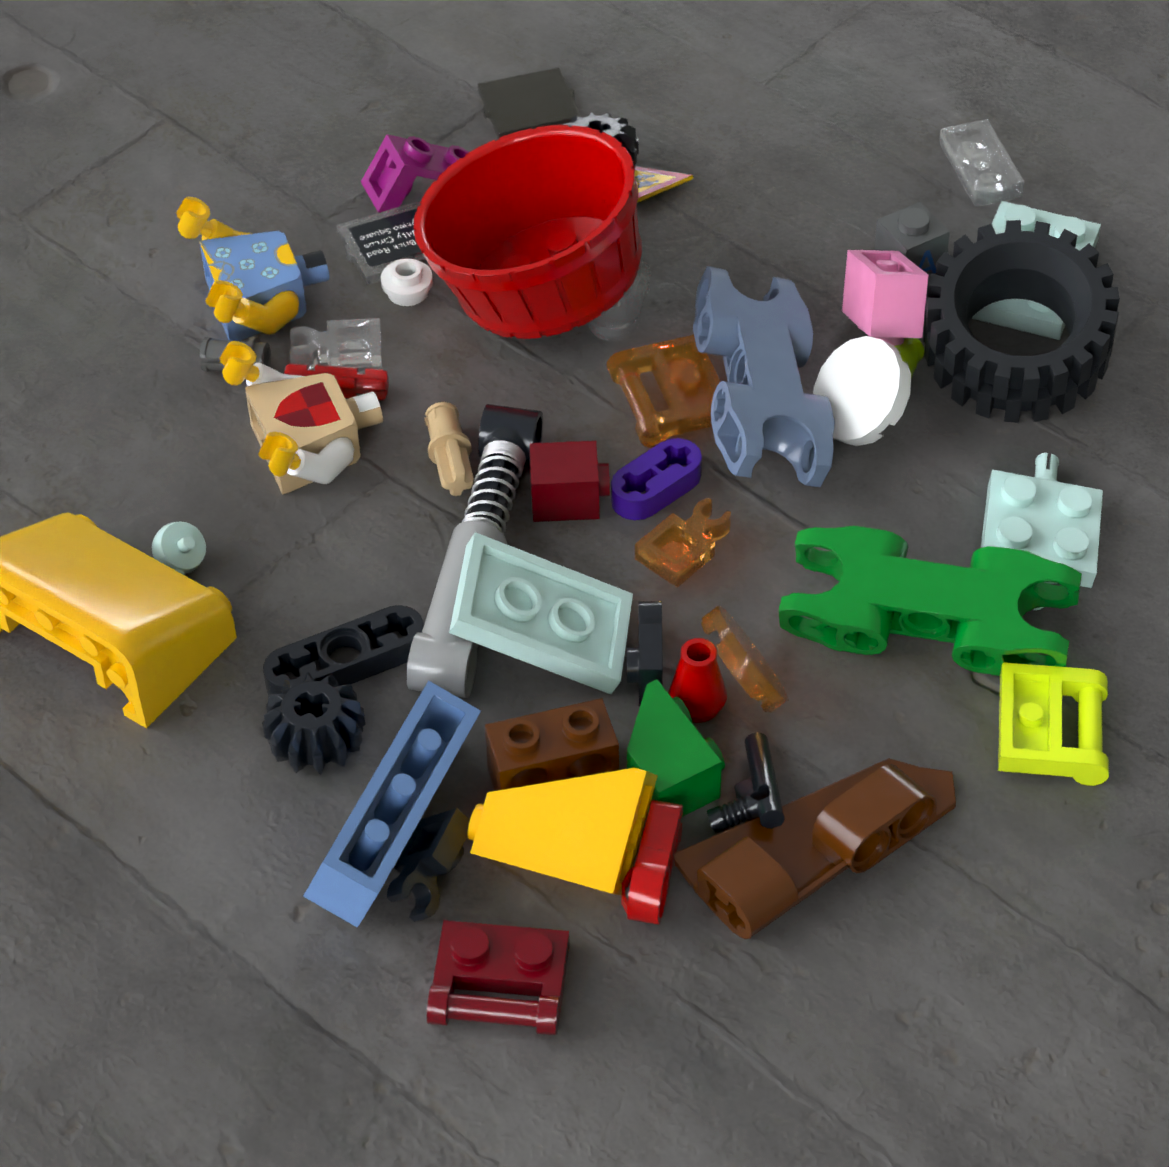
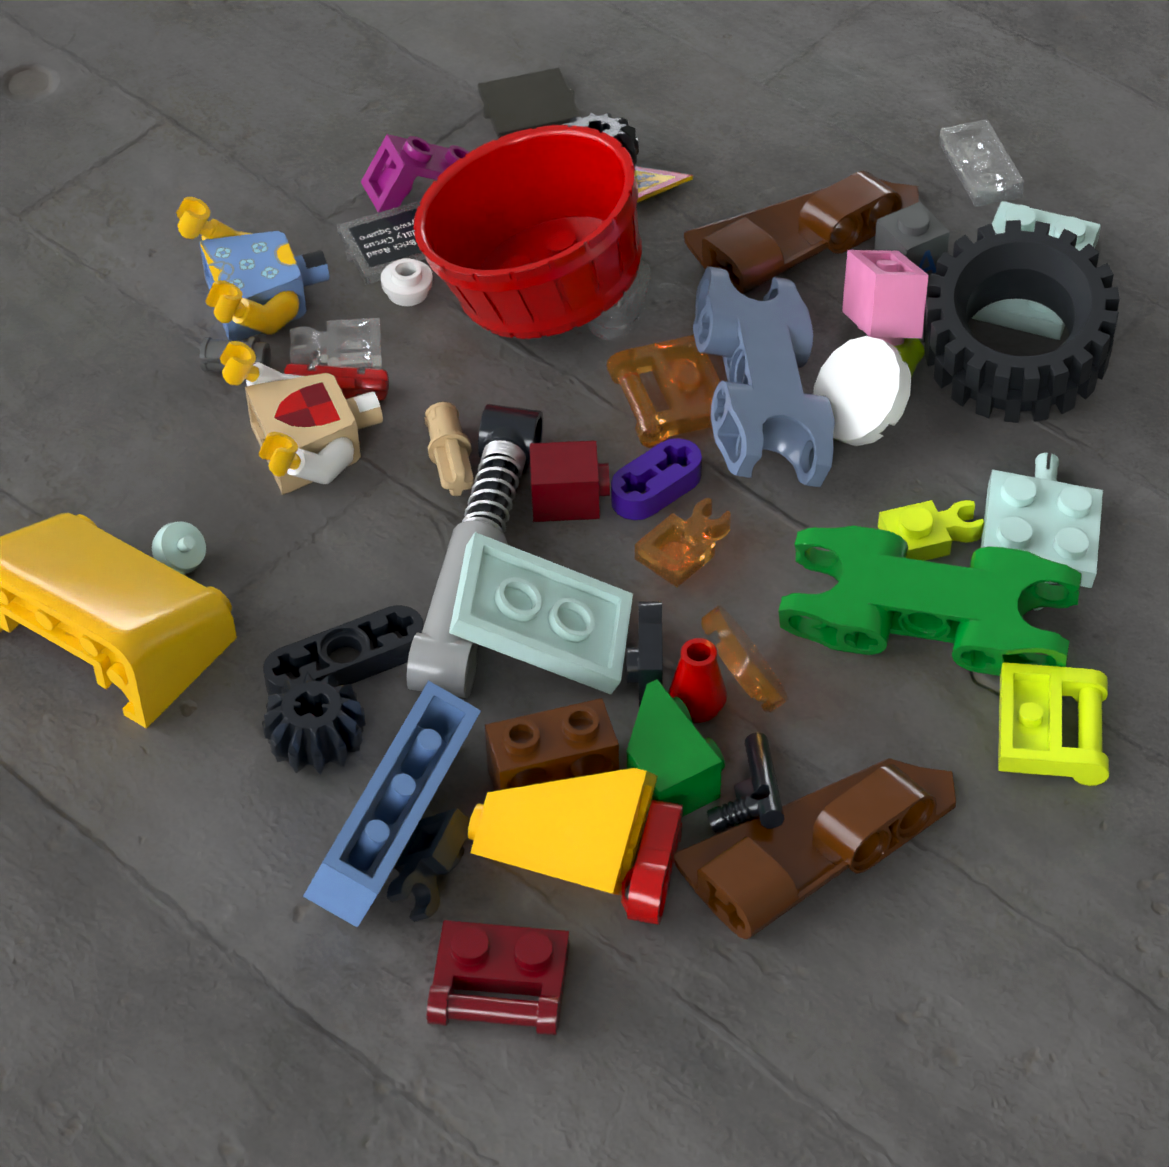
(790, 232): none -> reddish brown panel
(929, 531): none -> neon yellow plate

